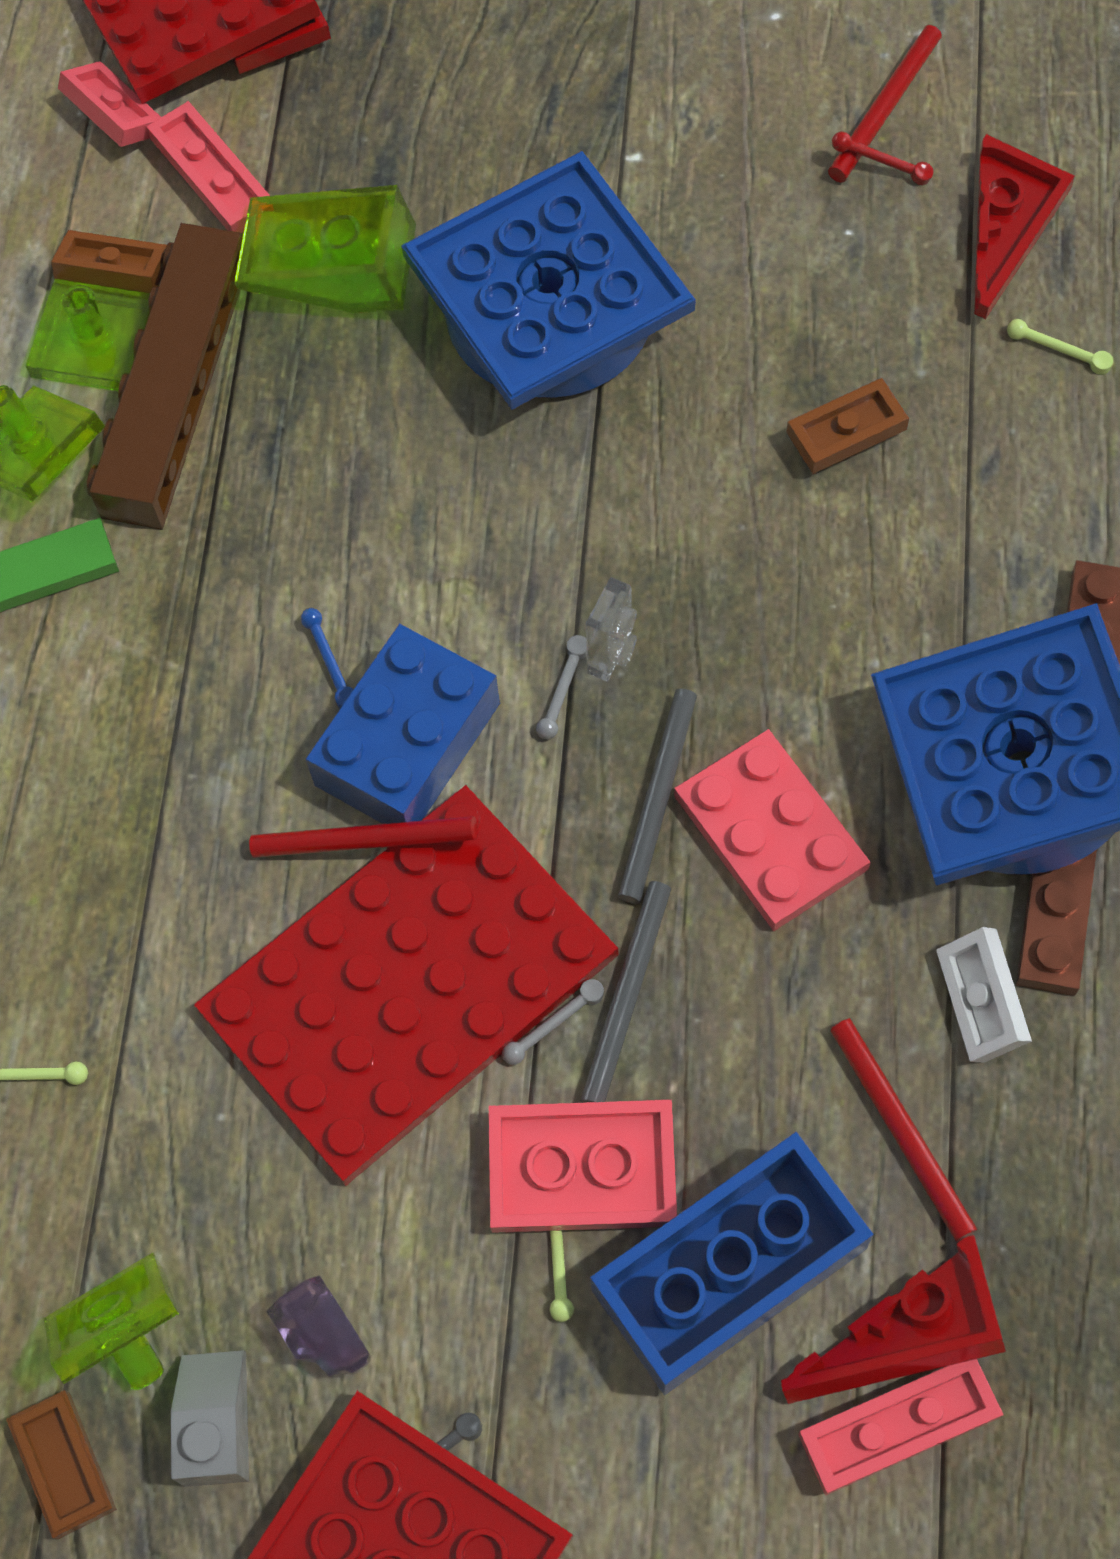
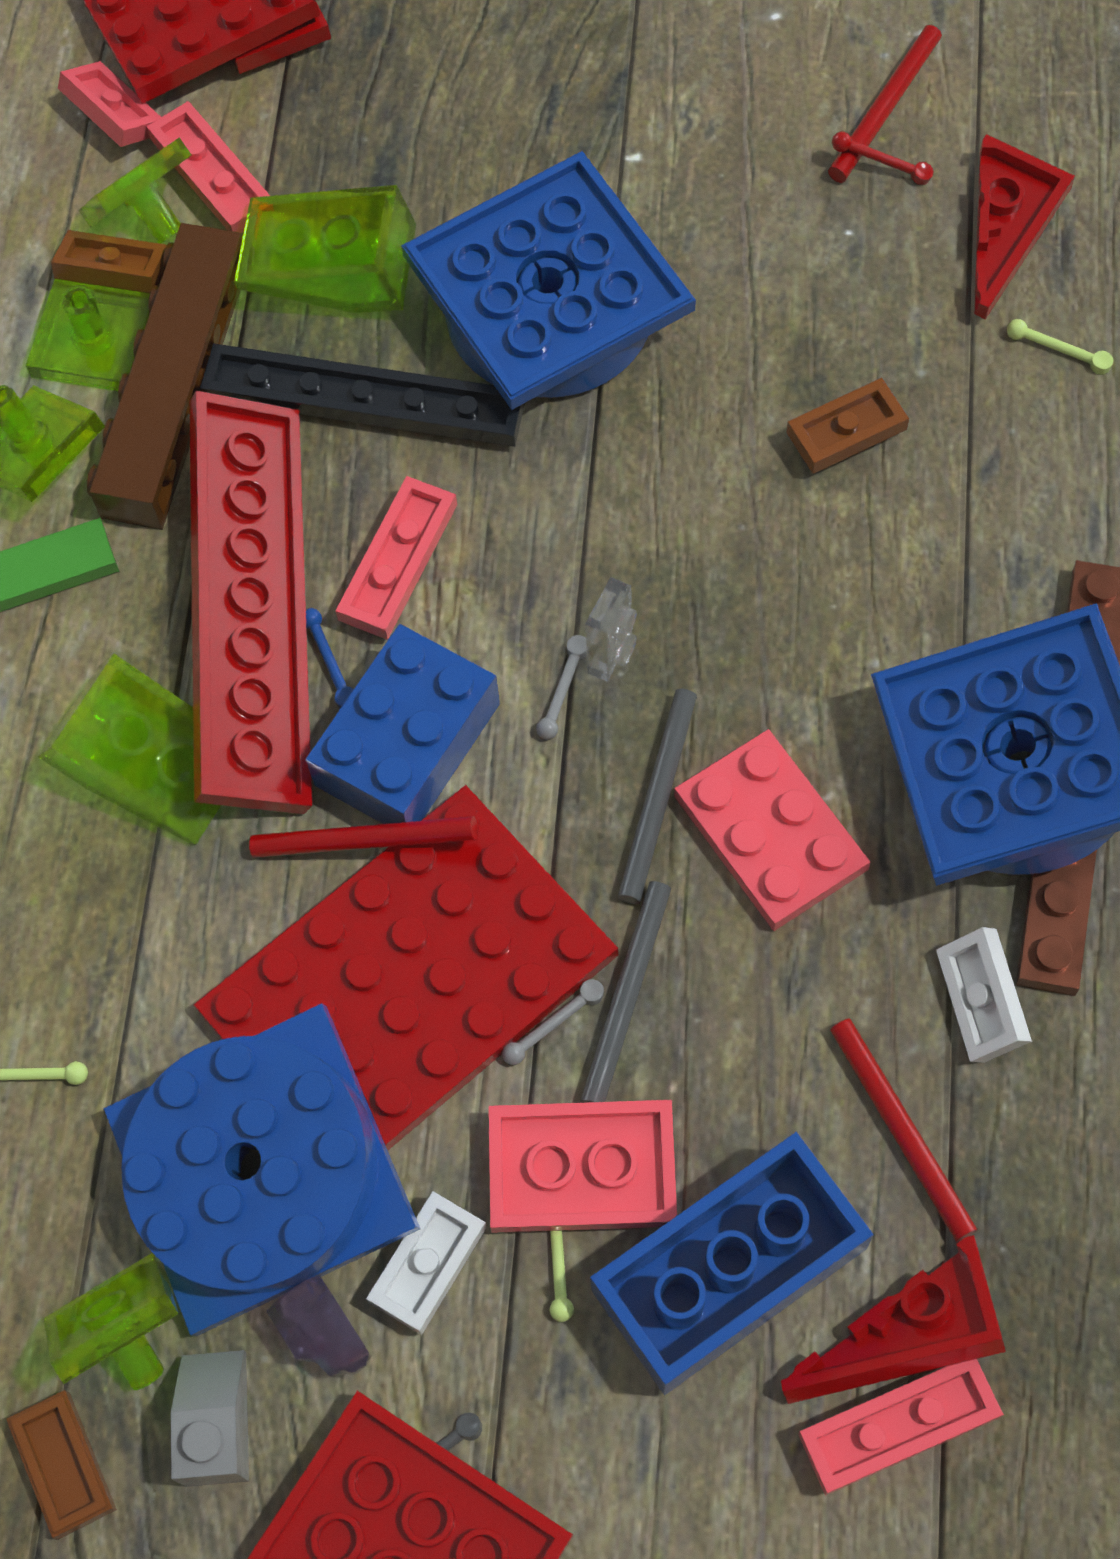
(133, 748): none -> clear neon green slope
(140, 191): none -> clear neon green tile
(248, 606): none -> red plate
(321, 1182): none -> blue piece
(363, 394): none -> black plate
(396, 557): none -> coral plate
(427, 1263): none -> white plate

